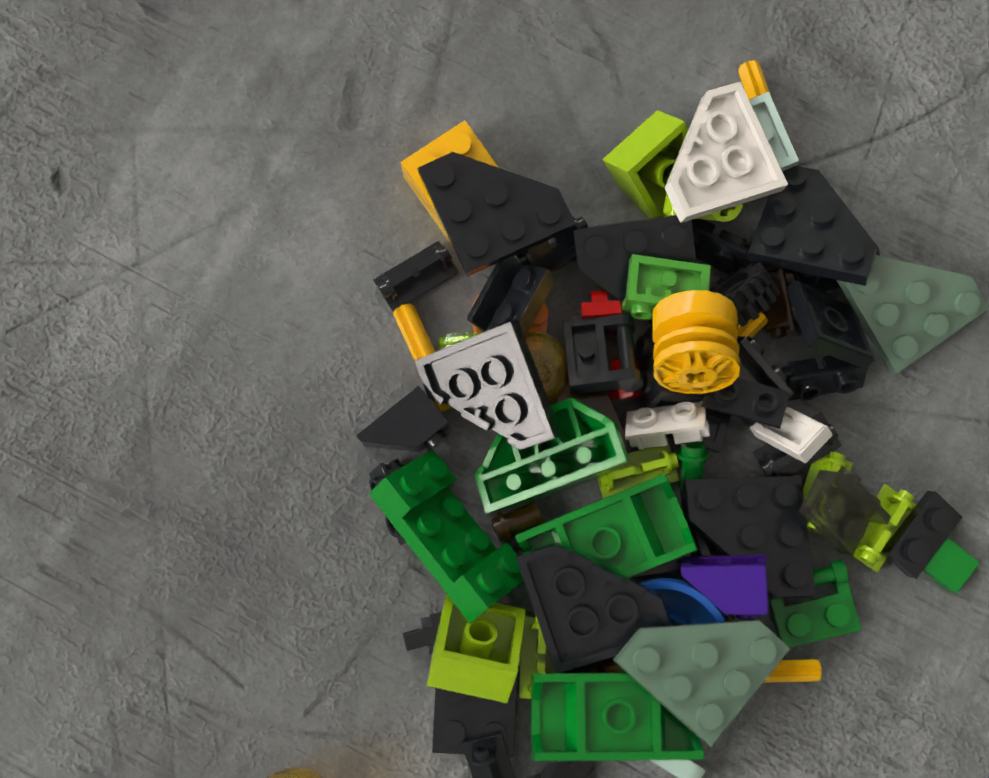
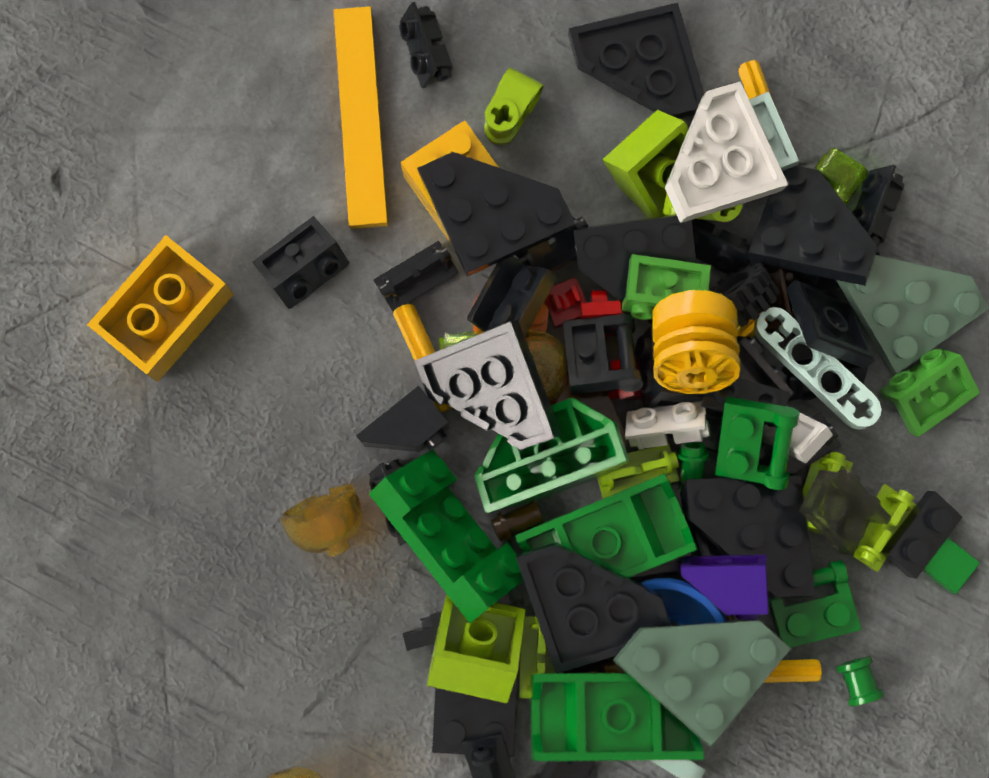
(161, 308): none -> yellow brick
(301, 262): none -> black bracket
(325, 521): none -> clear yellow cylinder
(360, 118): none -> yellow tile
(419, 29): none -> black hinge
(513, 102): none -> lime piece
(565, 302): none -> red tile
(642, 58): none -> black plate
(742, 442): none -> green plate
(811, 373): none -> light aqua beam
(842, 173): none -> clear neon green piece
(860, 681): none -> green bush
(879, 190): none -> black hinge
(931, 390): none -> bright green bracket

